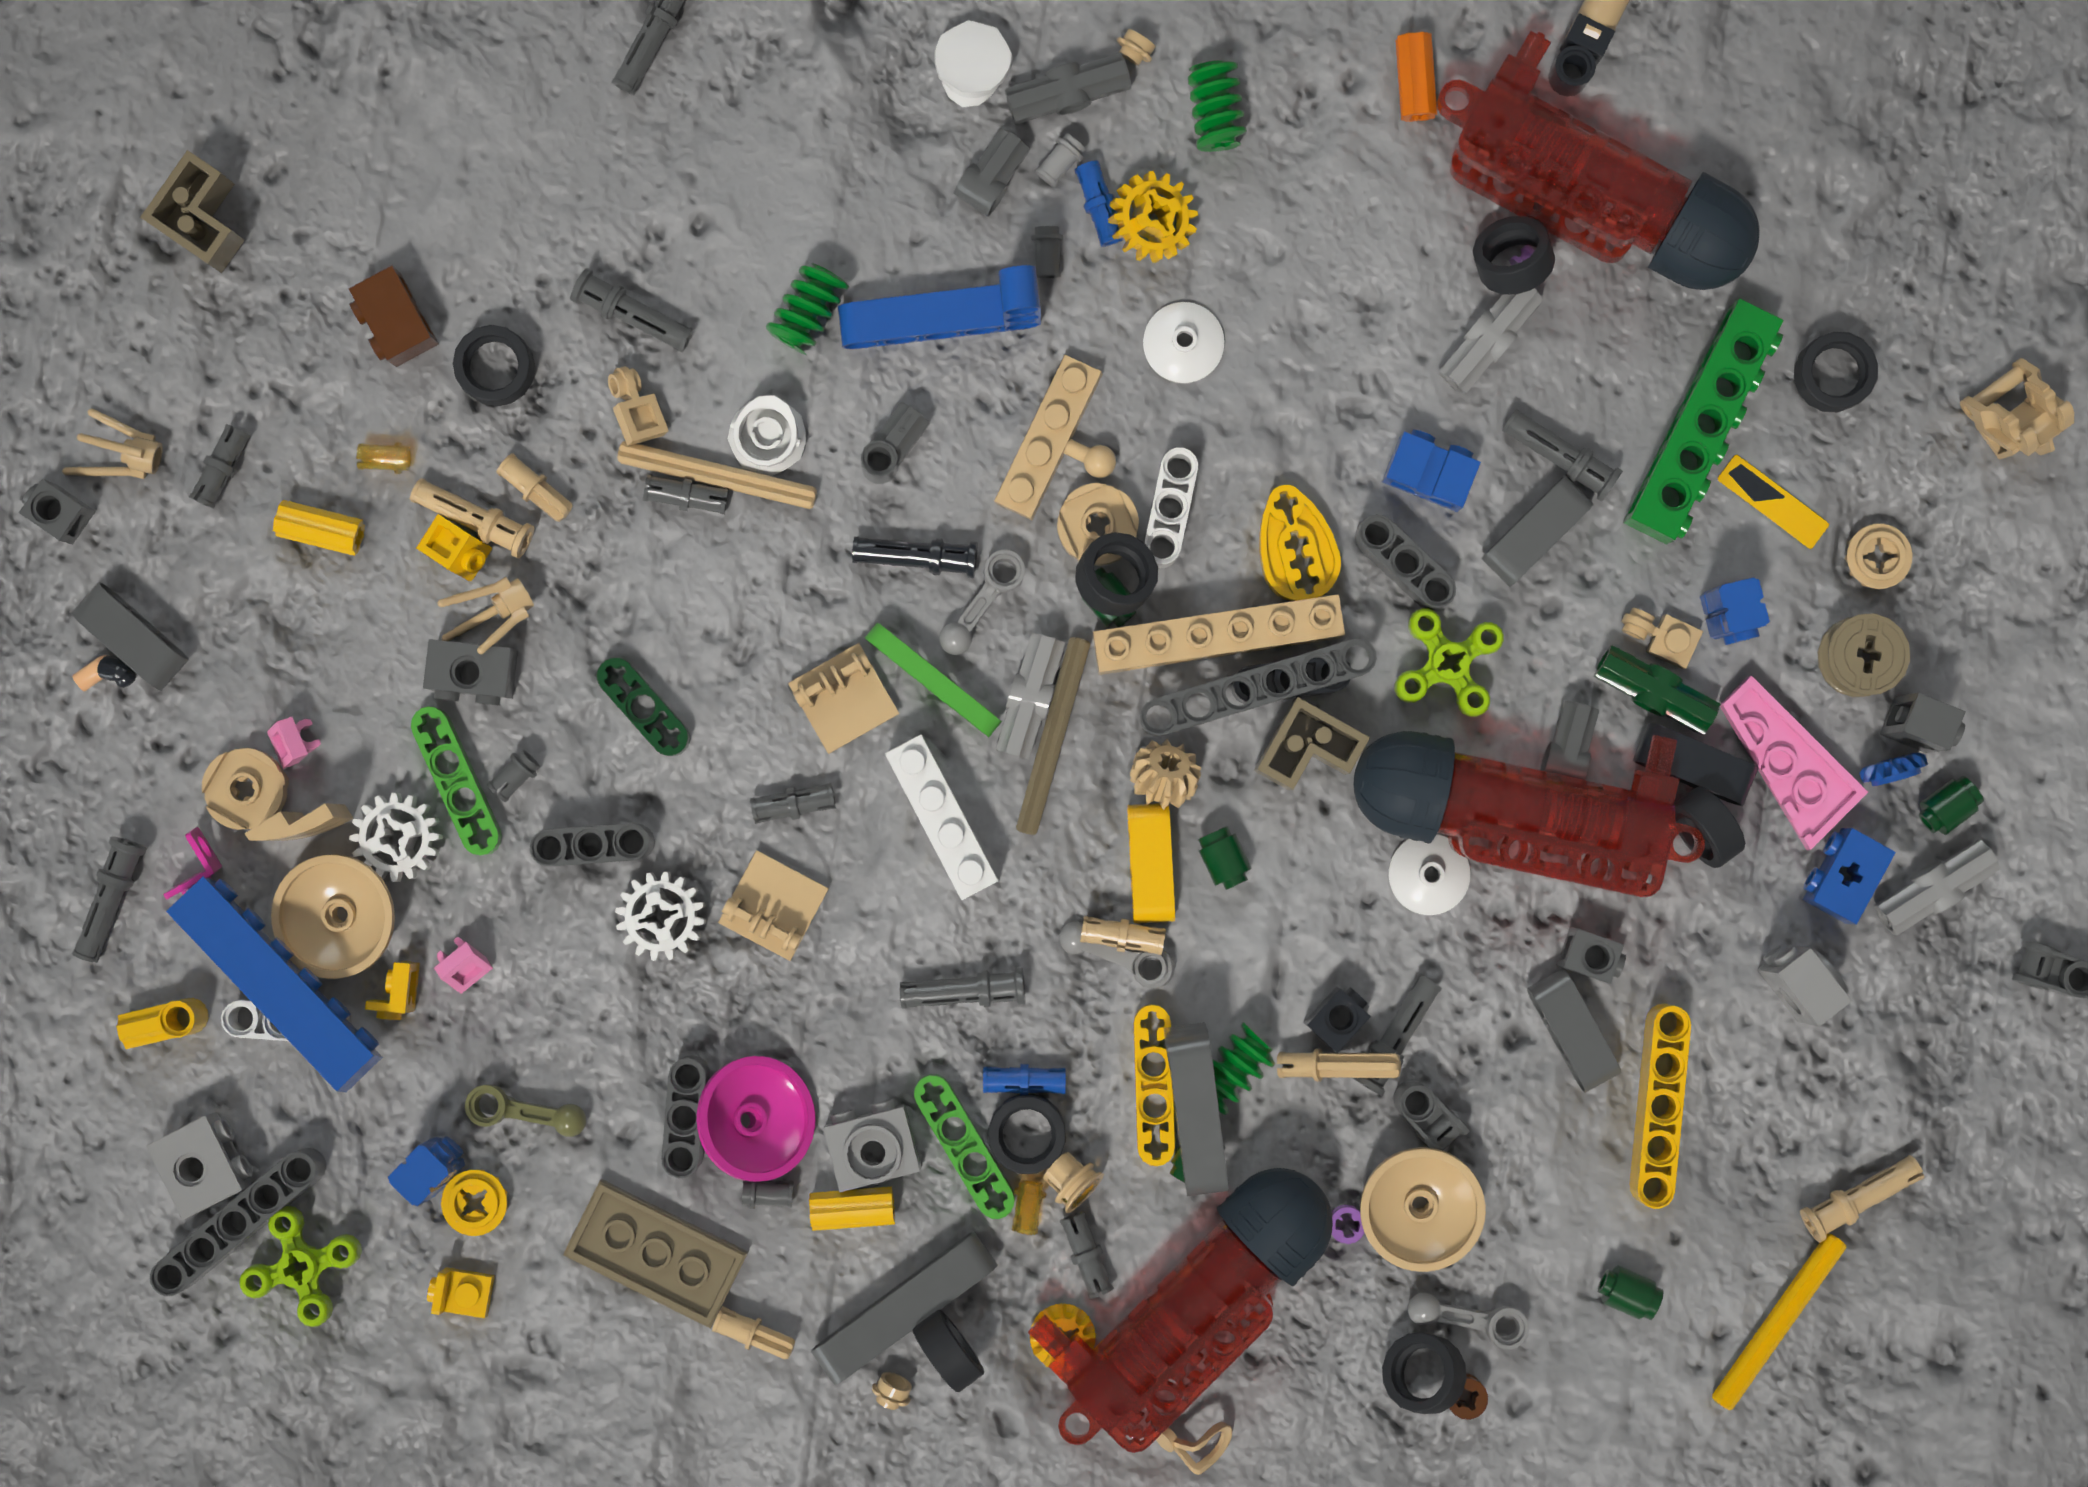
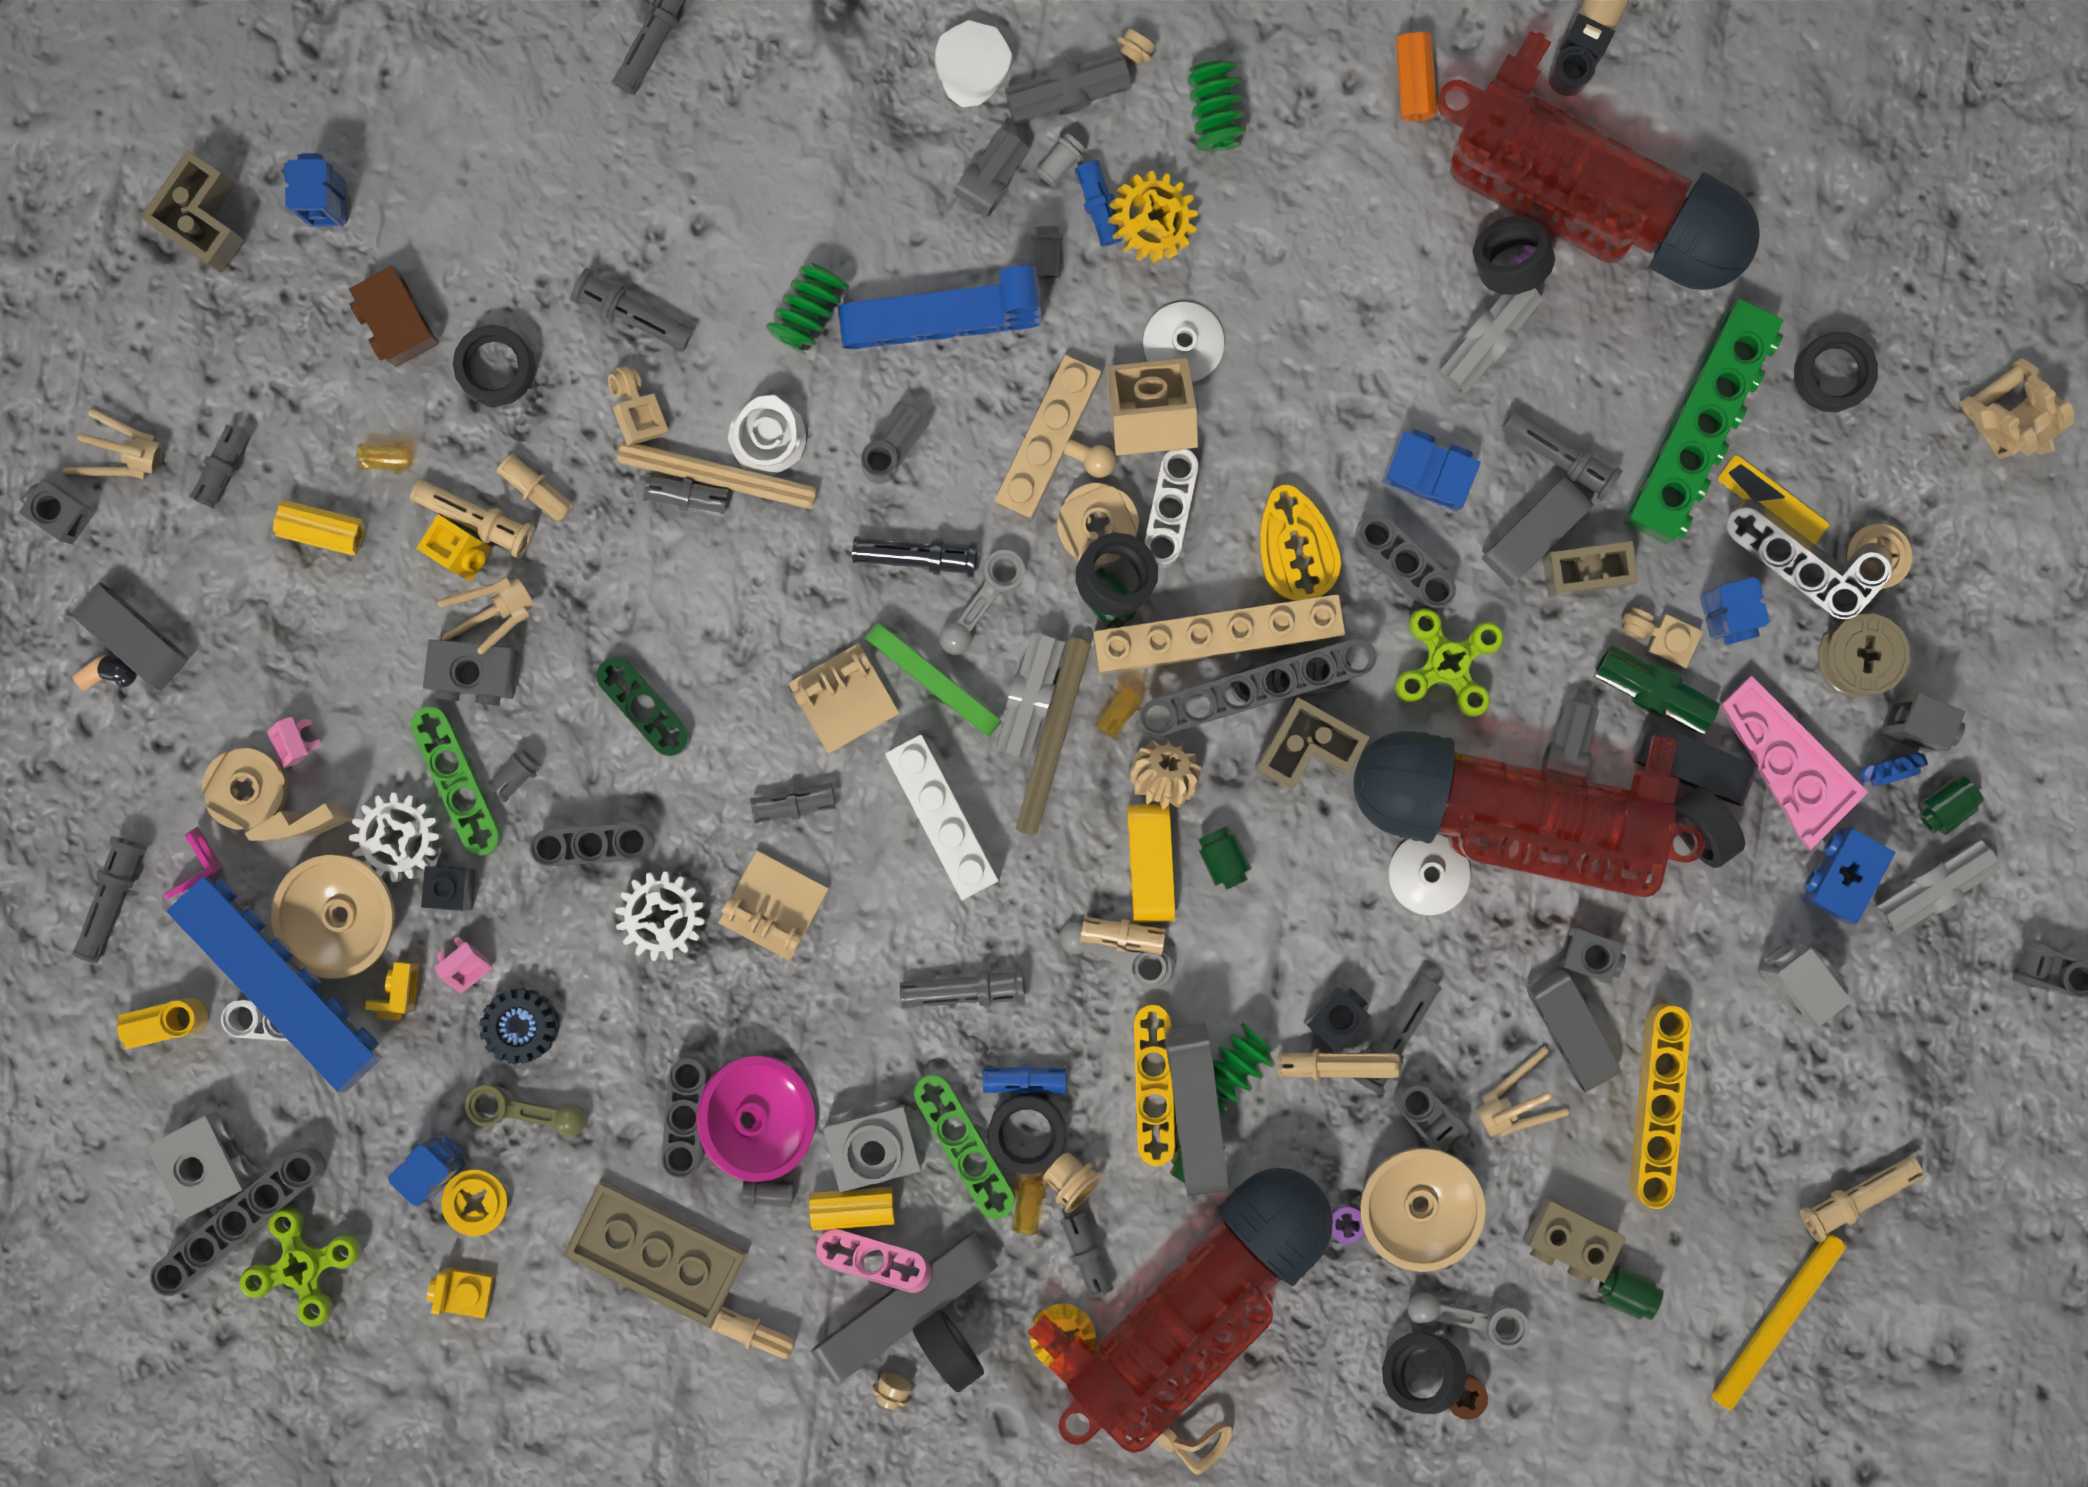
(315, 191): none -> blue brick
(448, 888): none -> black brick
(510, 1045): none -> black bush
(844, 1263): none -> bright pink beam
(1119, 711): none -> clear yellow pin
(1152, 406): none -> tan brick
(1501, 1117): none -> tan plant
(1574, 1240): none -> dark tan brick
(1590, 569): none -> dark tan brick
(1804, 552): none -> beam

